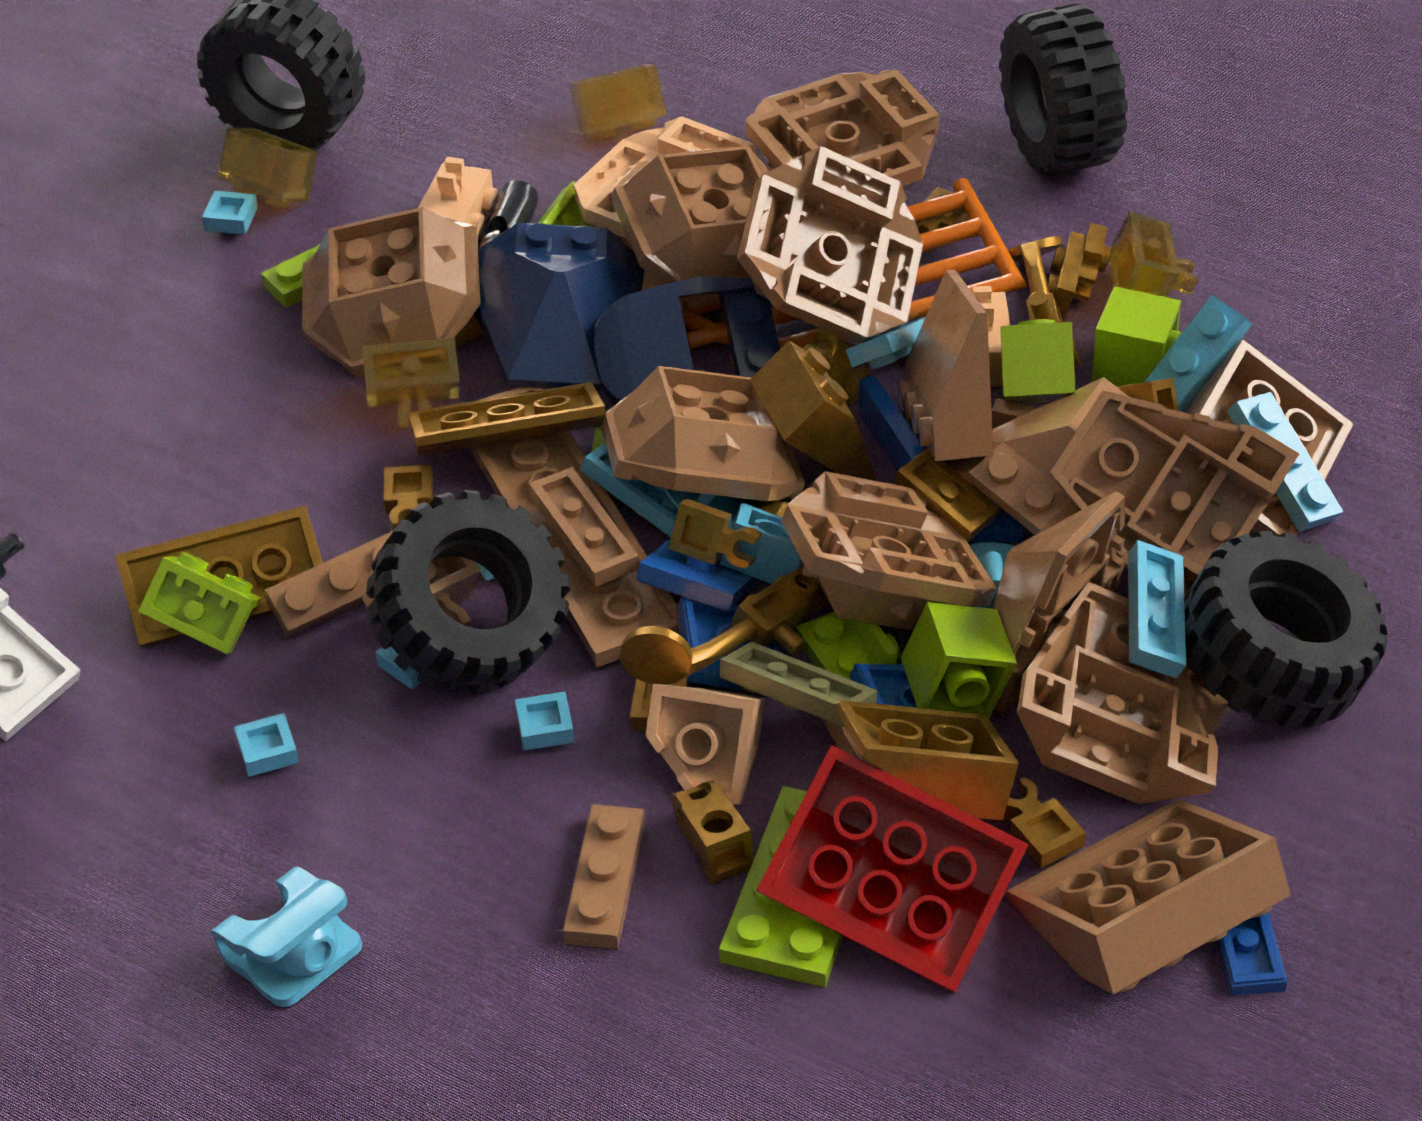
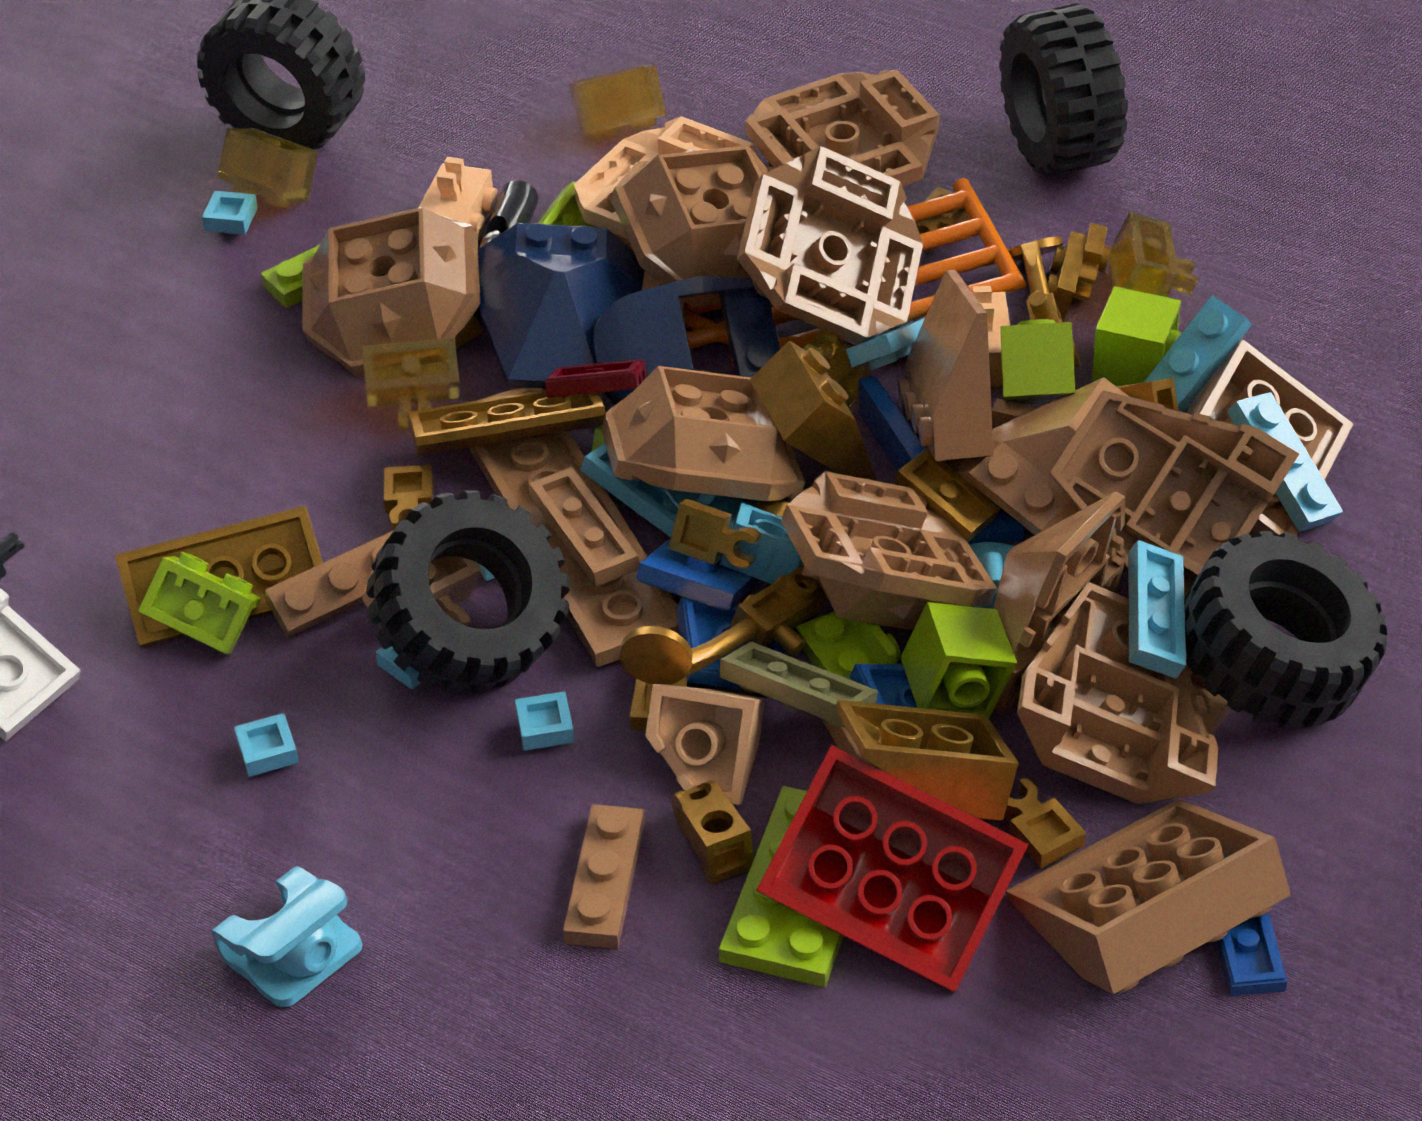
(596, 378): none -> dark red tile

